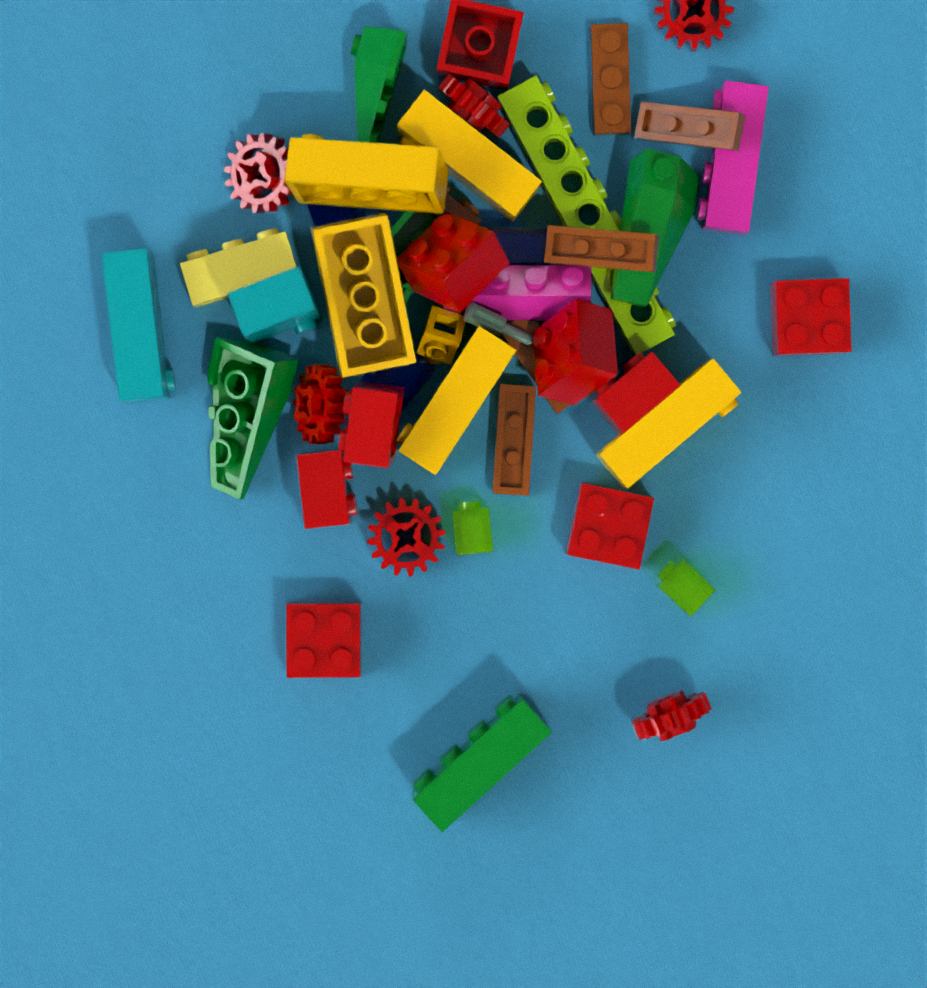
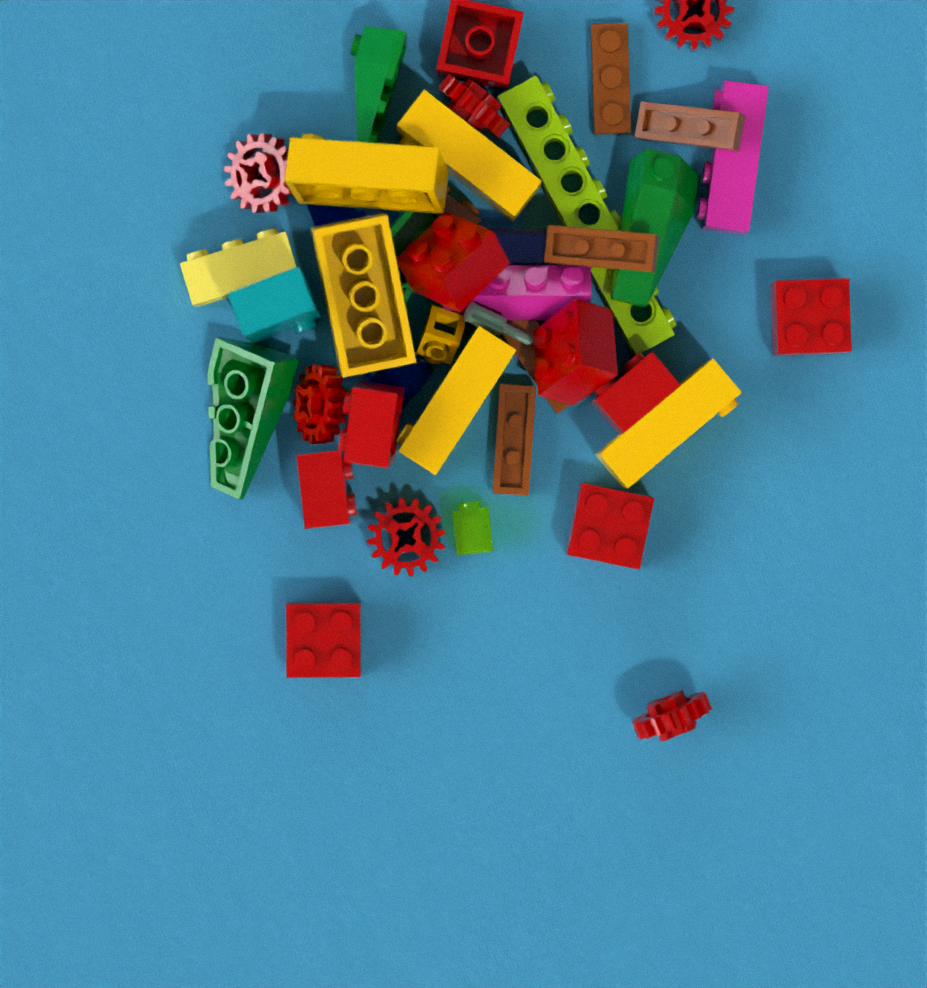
(136, 326): teal brick -> none
(480, 762): green brick -> none
(684, 586): clear neon green brick -> none

